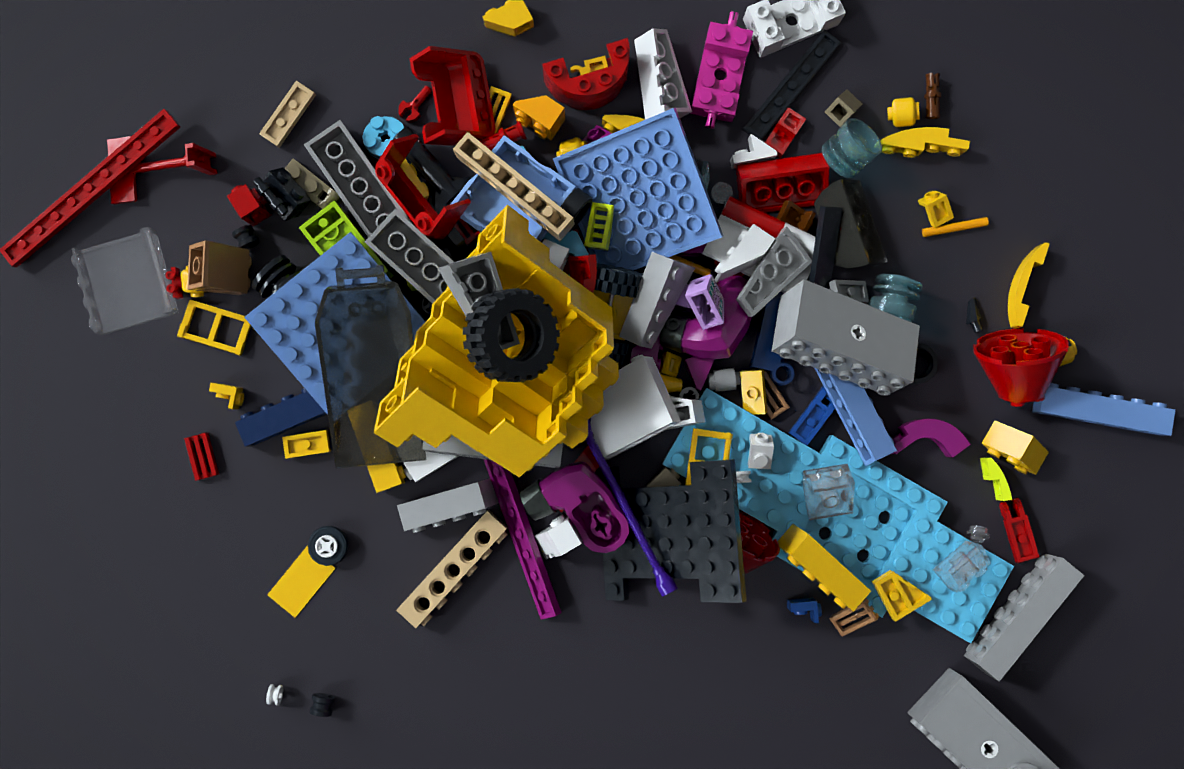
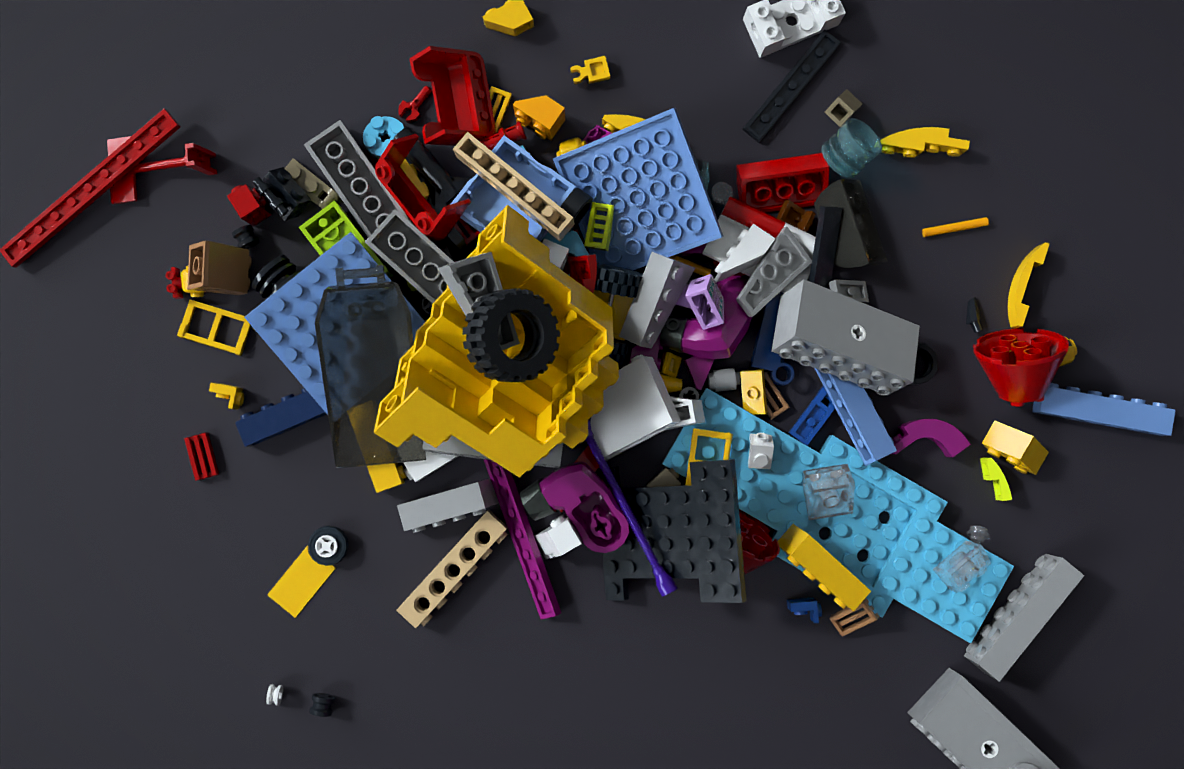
(124, 282): clear panel -> none
(287, 114): tan plate -> none
(306, 444): yellow plate -> none
(590, 89): red cylinder -> none
(660, 75): white wedge -> none
(725, 51): dark pink brick -> none
(743, 476): white bush -> none
(758, 152): white slope -> none
(785, 131): red slope -> none
(896, 293): clear light blue wheel -> none
(899, 595): yellow wing -> none
(903, 112): yellow head -> none
(932, 96): reddish brown pin -> none
(937, 208): yellow bracket -> none
(1019, 532): red hinge -> none

